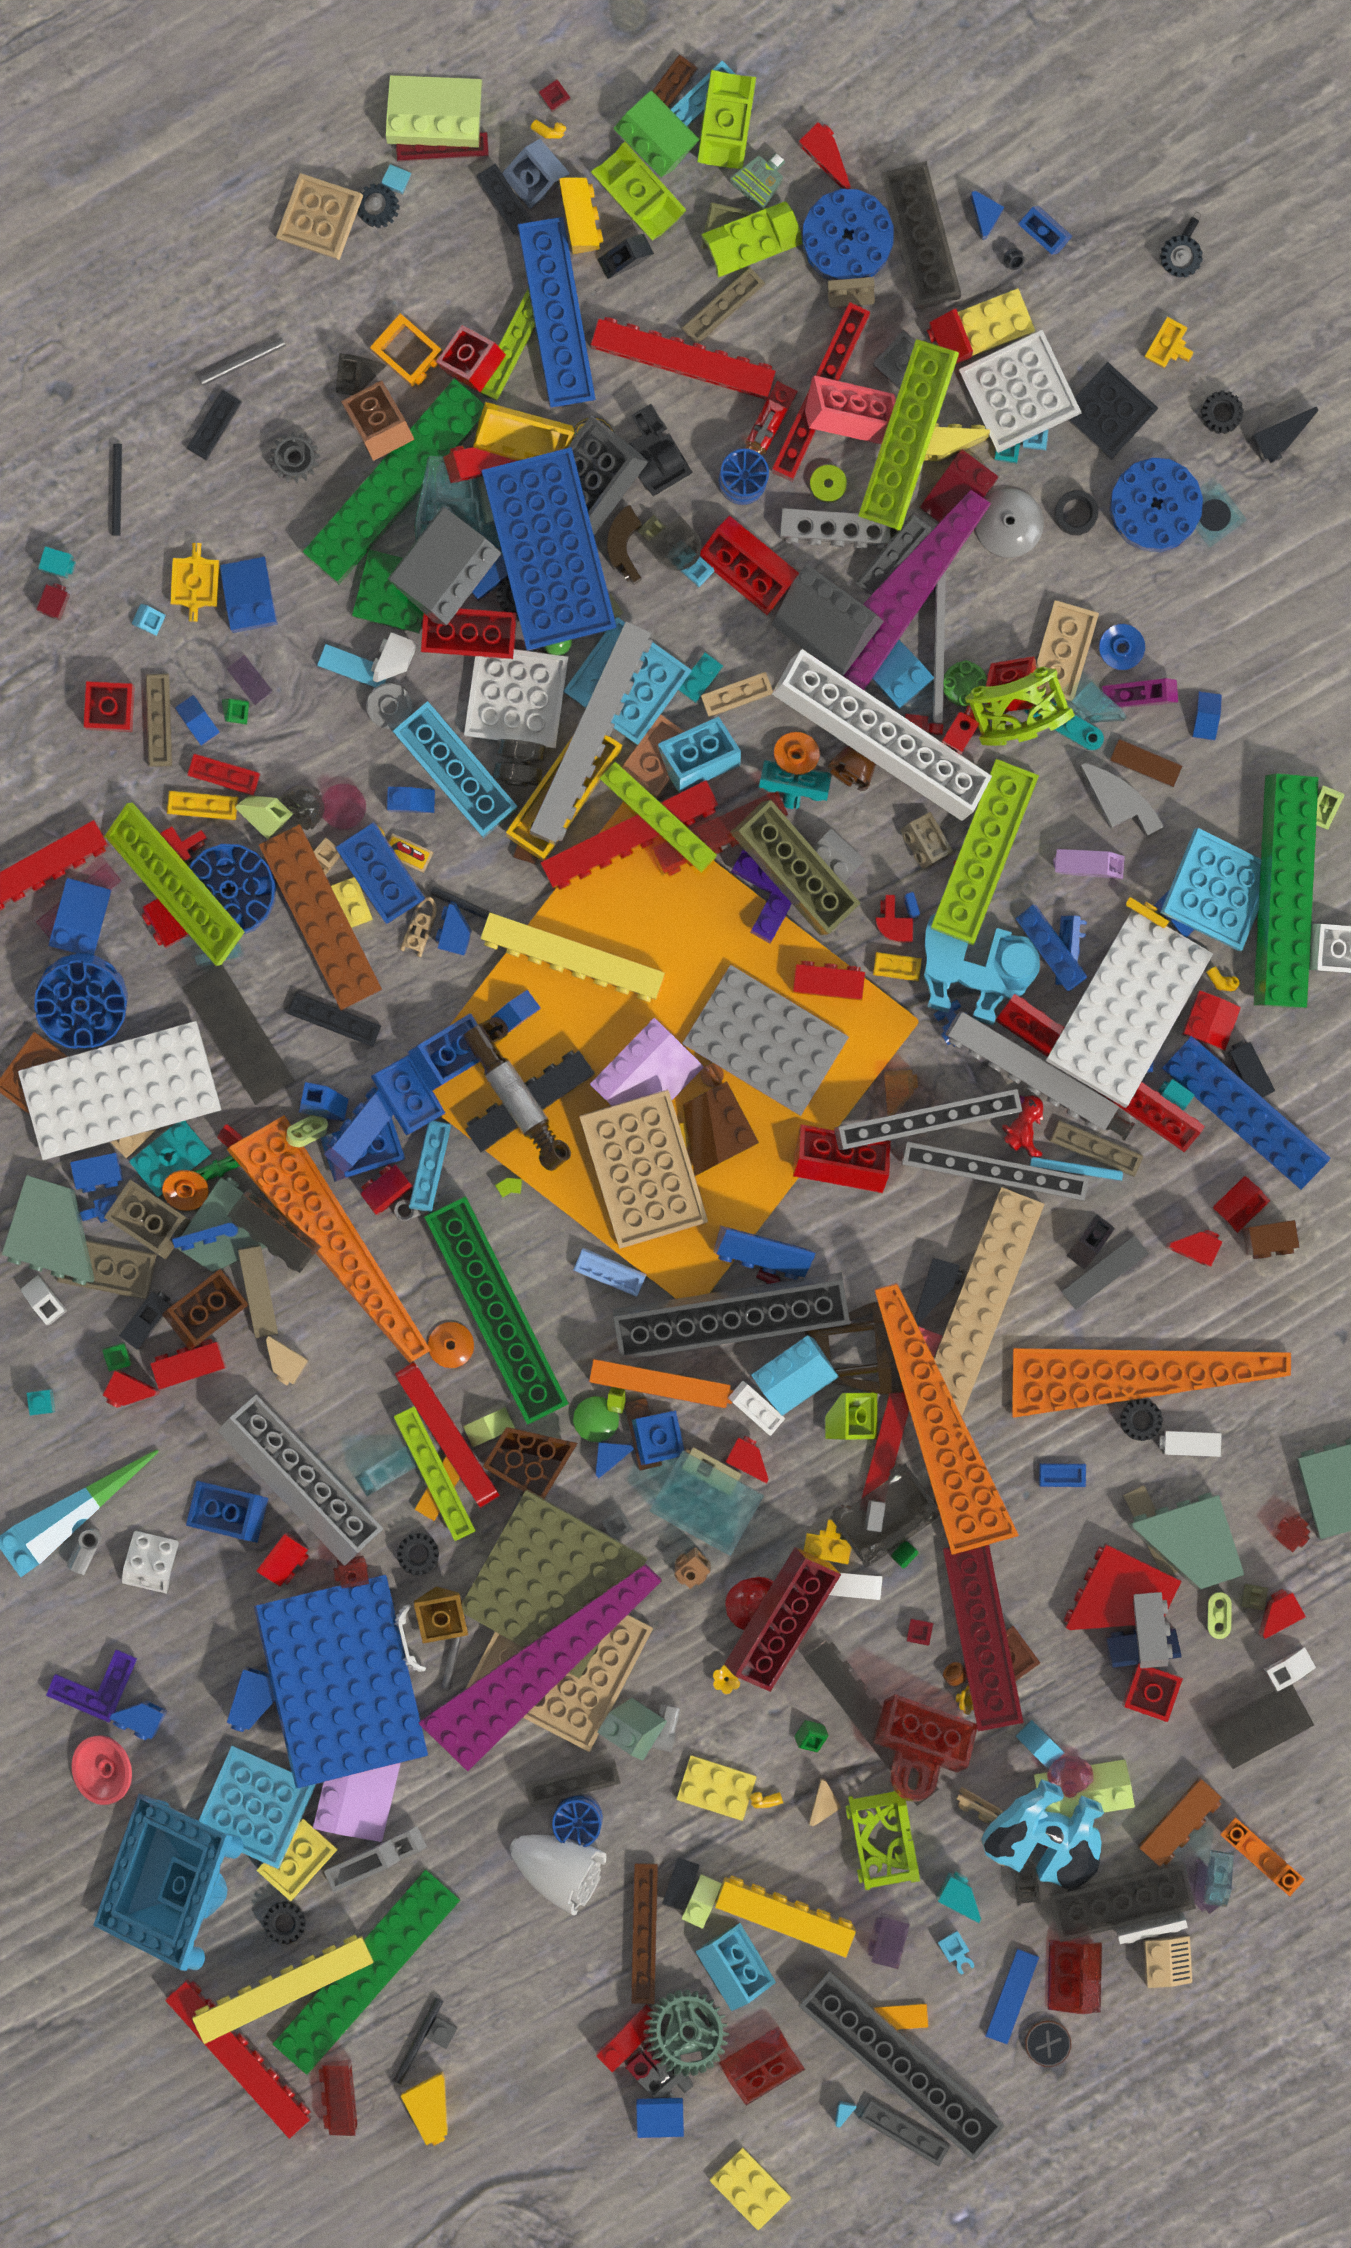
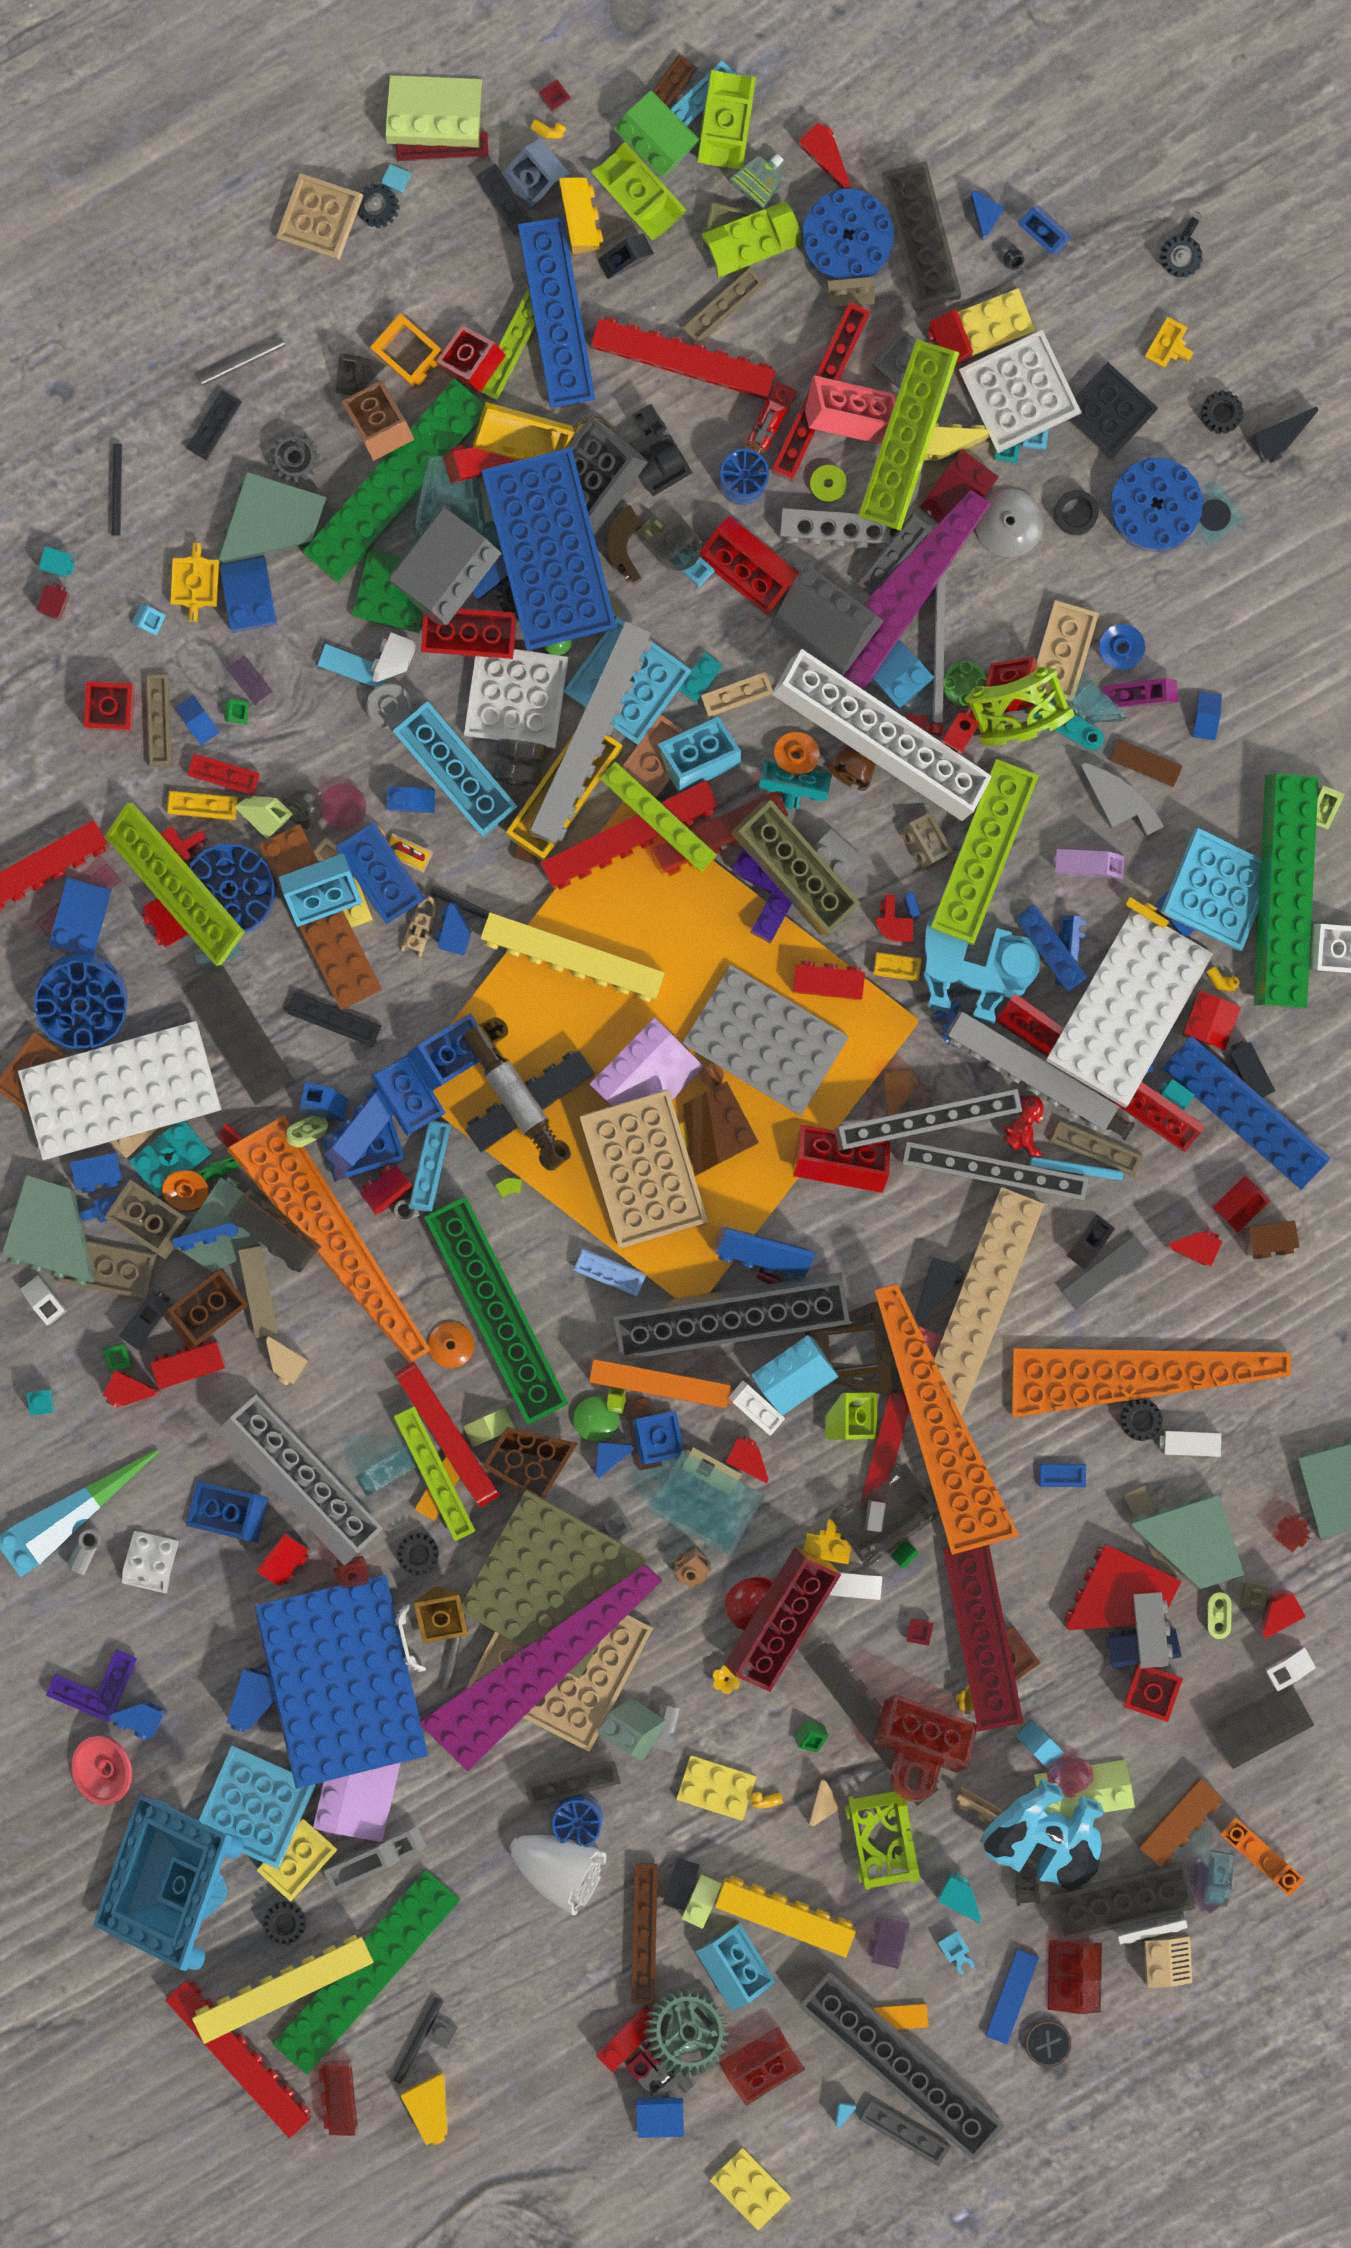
(270, 519): none -> sand green slope
(320, 890): none -> medium azure slope
(518, 1010): blue slope -> none
(955, 1674): dark orange tile -> none

